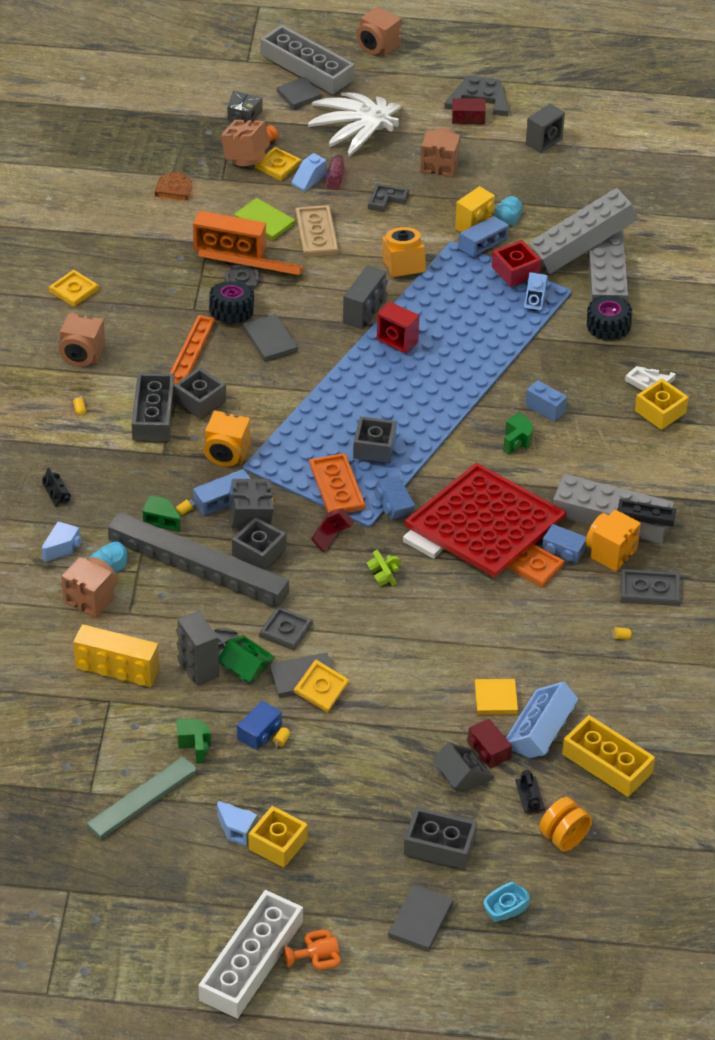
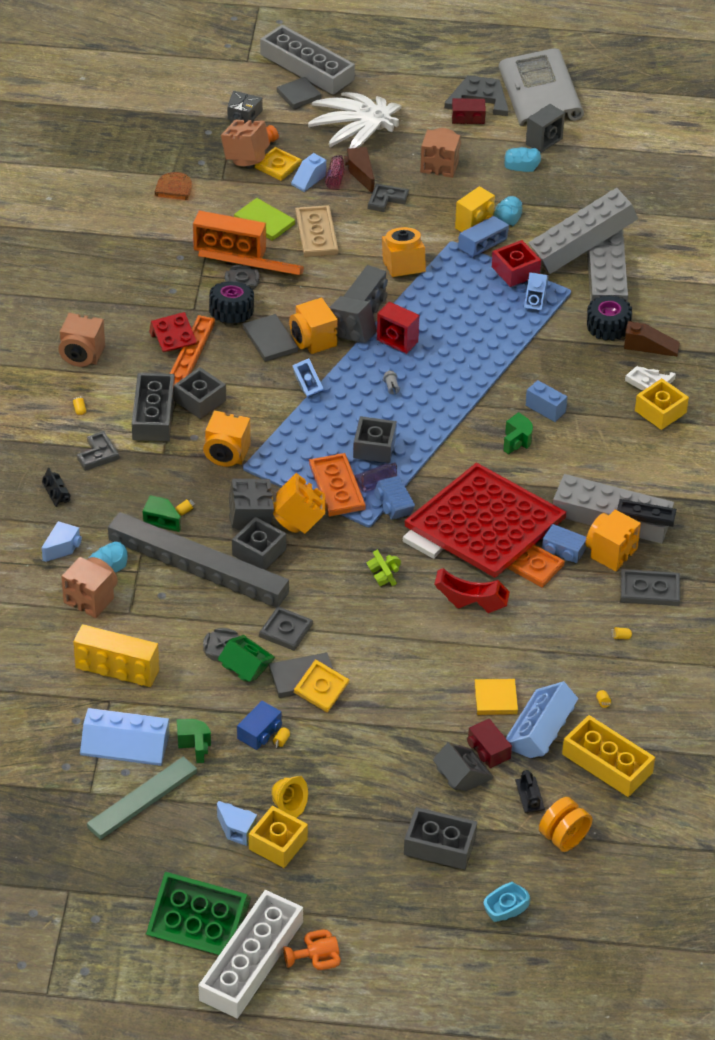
(73, 288): yellow tile -> none
(101, 452): none -> dark grey tile
(124, 736): none -> light blue slope
(172, 332): none -> red bracket
(197, 648): dark grey brick -> none
(197, 913): none -> green slope
(215, 494): medium blue brick -> none
(290, 795): none -> yellow piece
(298, 505): none -> light orange piece
(307, 377): none -> light blue slope
(314, 326): none -> light orange piece
(329, 528): dark red bracket -> none
(354, 319): none -> dark grey brick
(360, 166): none -> reddish brown slope
(369, 479): none -> clear purple panel
(379, 32): nougat piece -> none
(390, 379): none -> light grey pin
(420, 918): dark grey tile -> none
(460, 592): none -> red arch
(522, 159): none -> medium azure piece
(541, 82): none -> light grey piece
(603, 699): none -> yellow piece
(648, 339): none -> reddish brown slope

